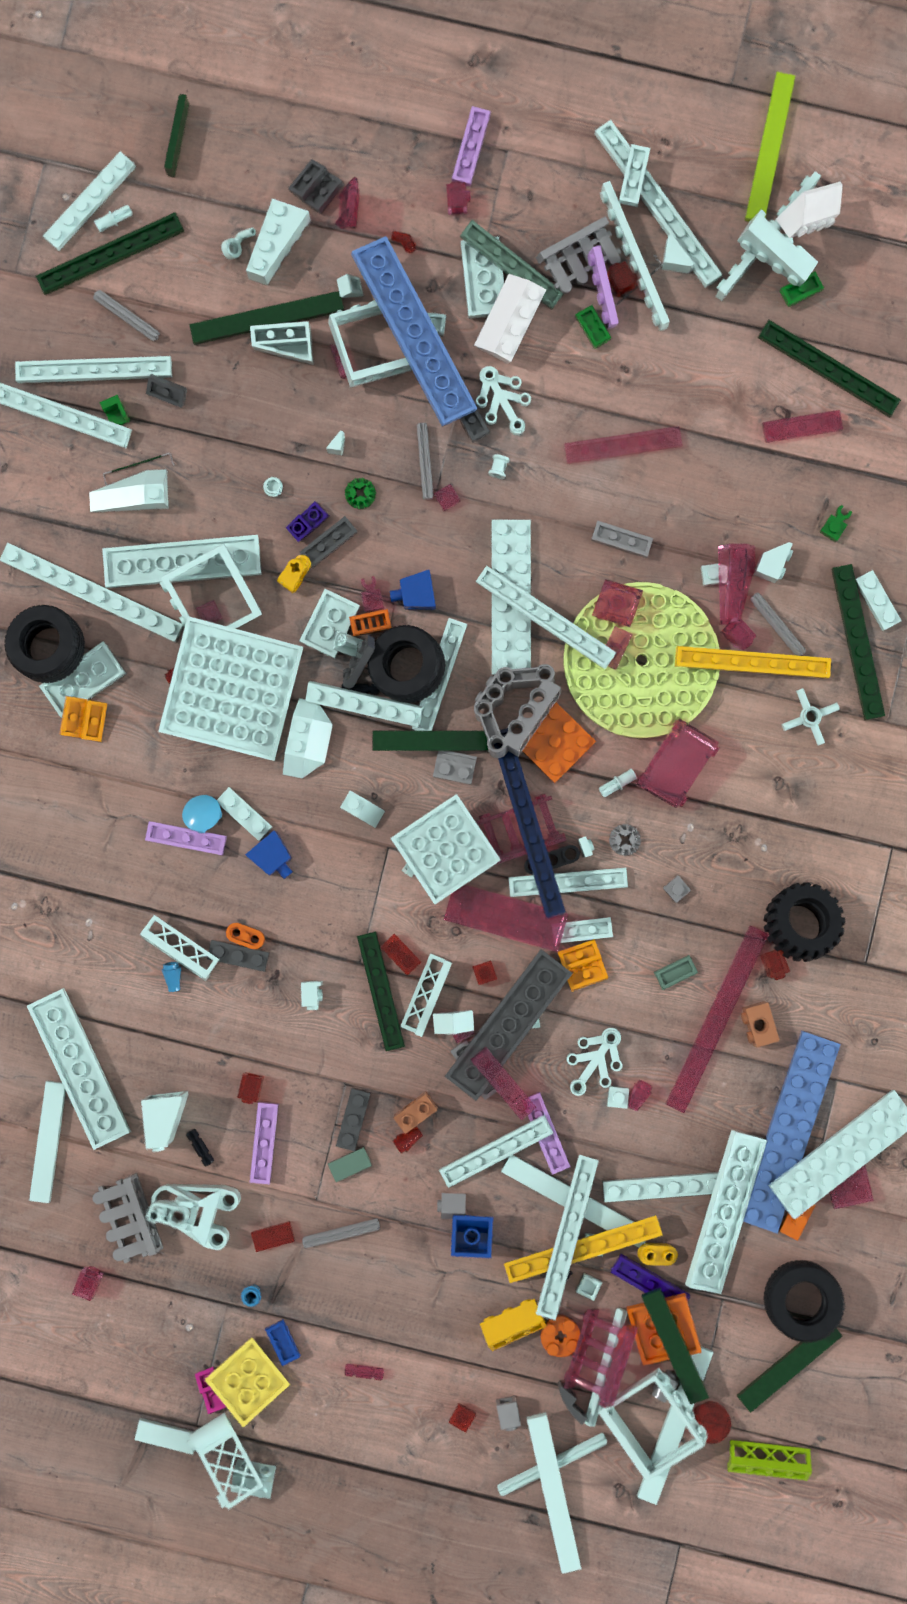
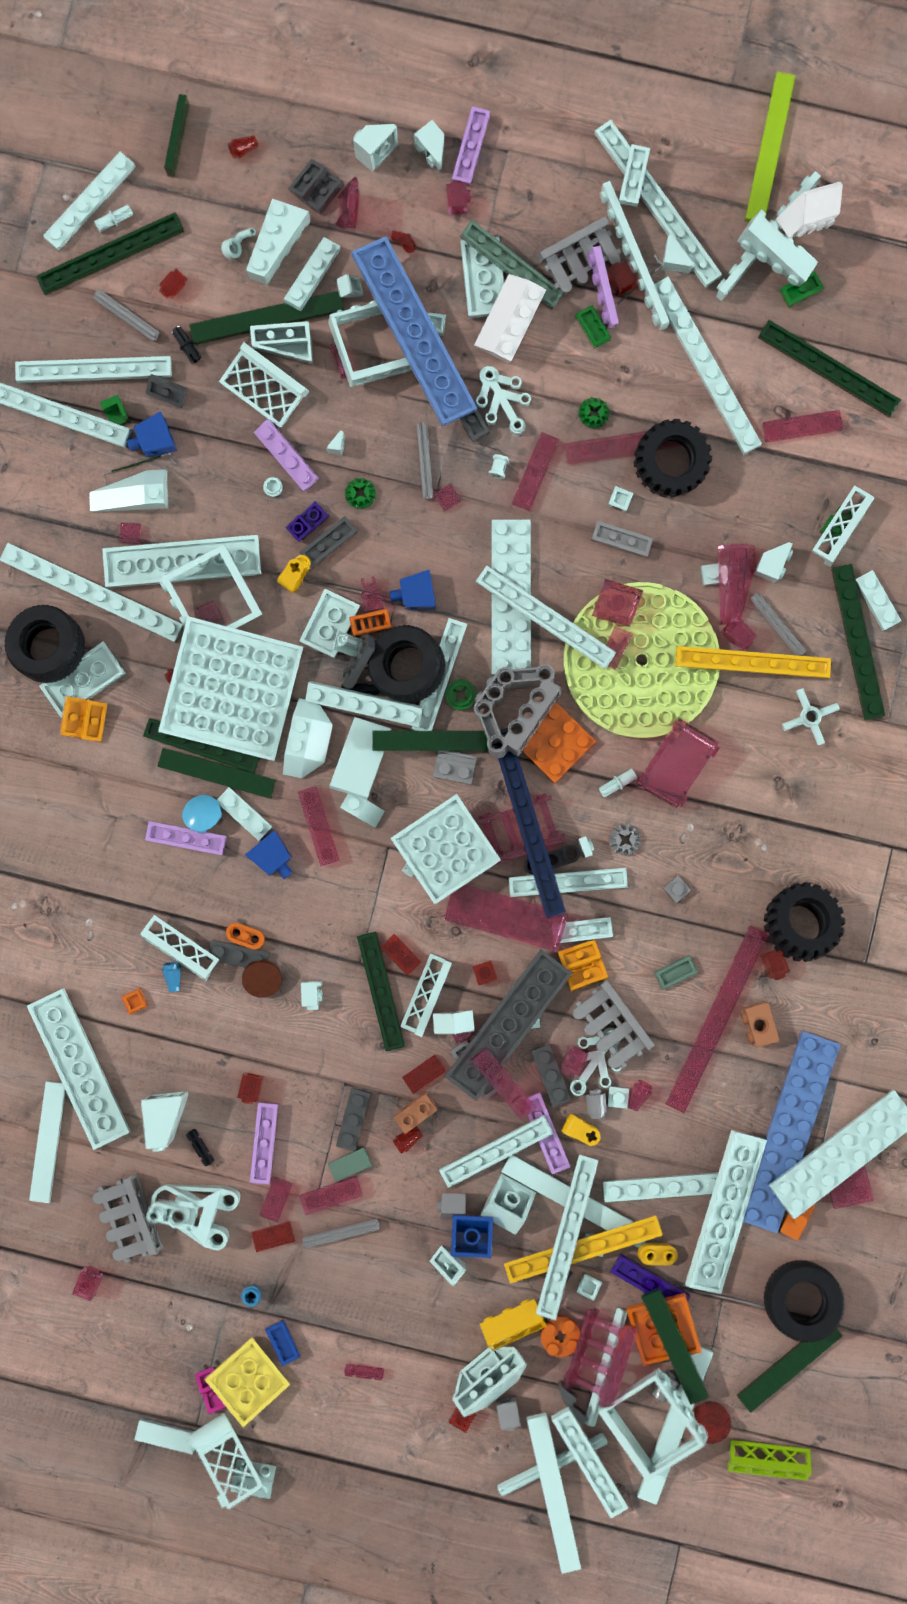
(130, 533): none -> clear pink tile
(134, 1001): none -> orange tile
(153, 437): none -> blue torso
(172, 284): none -> clear red brick
(186, 345): none -> black axle
(216, 773): none -> dark green tile
(226, 756): none -> dark green tile
(241, 146): none -> clear red cone
(261, 978): none -> copper tile
(274, 372): none -> light aqua fence
(276, 1199): none -> clear pink plate
(286, 455): none -> lavender plate
(312, 274): none -> light aqua plate
(318, 826): none -> clear pink plate
(330, 1195): none -> clear pink plate
(358, 762): none -> light aqua tile
(375, 144): none -> light aqua slope
(423, 1074): none -> clear red tile
(431, 142): none -> light aqua slope
(449, 1266): none -> light aqua slope
(459, 685): none -> green gear
(487, 1379): none -> light aqua wedge
(509, 1204): none -> light aqua slope
(535, 471): none -> clear pink plate
(551, 1075): none -> dark grey plate
(573, 1061): none -> clear pink brick
(578, 1128): none -> yellow piece
(589, 1462): none -> light aqua plate
(593, 421): none -> green gear
(596, 1104): none -> light grey brick
(610, 1014): none -> light grey fence
(620, 499): none -> light aqua plate
(690, 440): none -> black tyre
(707, 367): none -> light aqua plate
(847, 532): none -> light aqua fence

